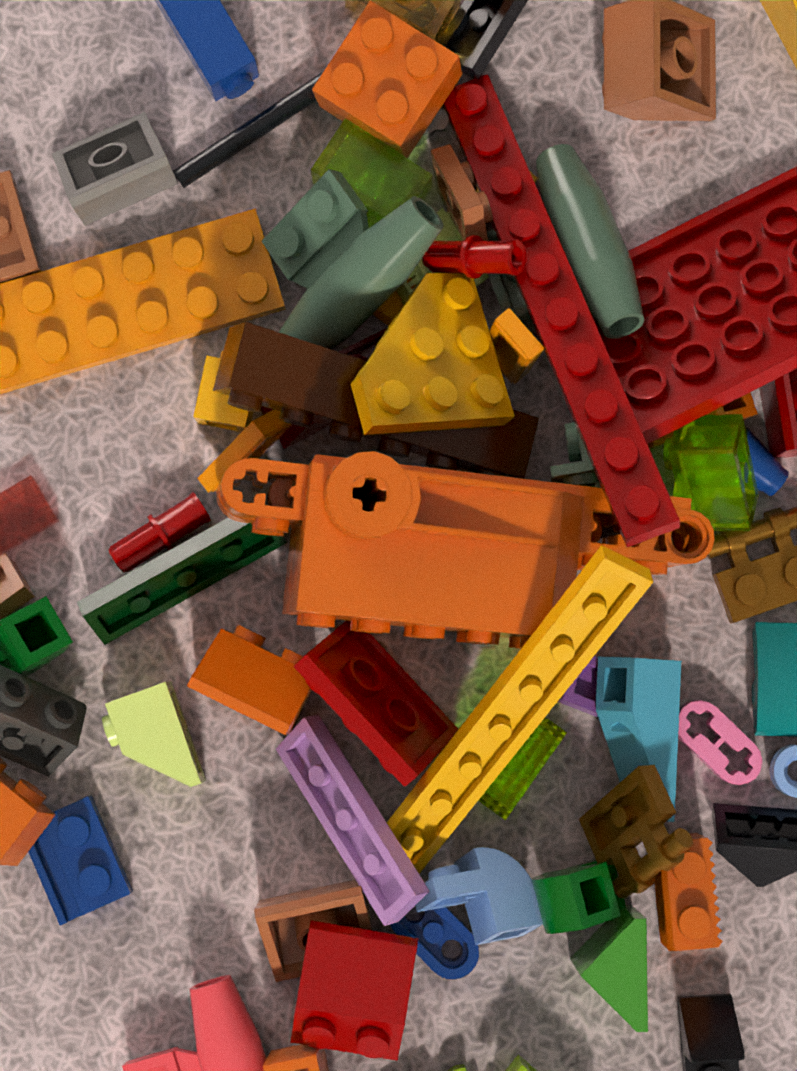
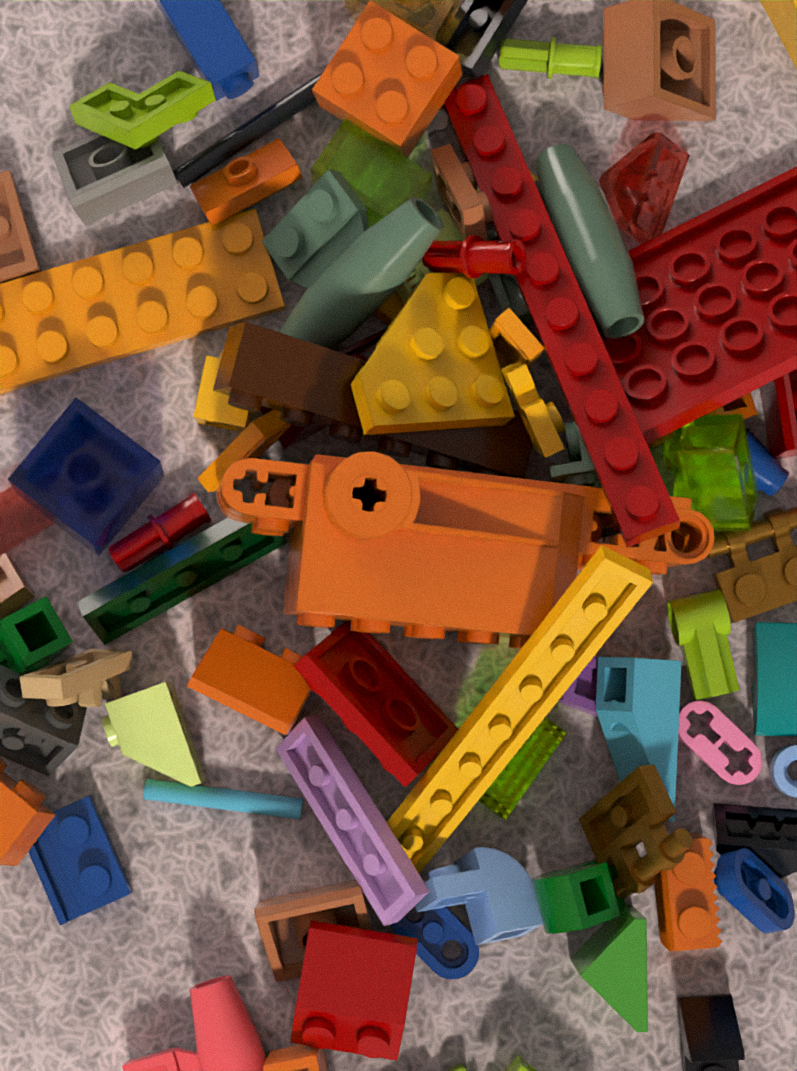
(79, 678): none -> tan plate
(87, 476): none -> clear blue brick
(142, 117): none -> lime plate
(223, 799): none -> medium azure bar
(246, 181): none -> orange plate
(539, 419): none -> yellow plate
(550, 57): none -> lime axle
(644, 186): none -> clear red slope
(701, 629): none -> lime piece
(754, 890): none -> blue plate

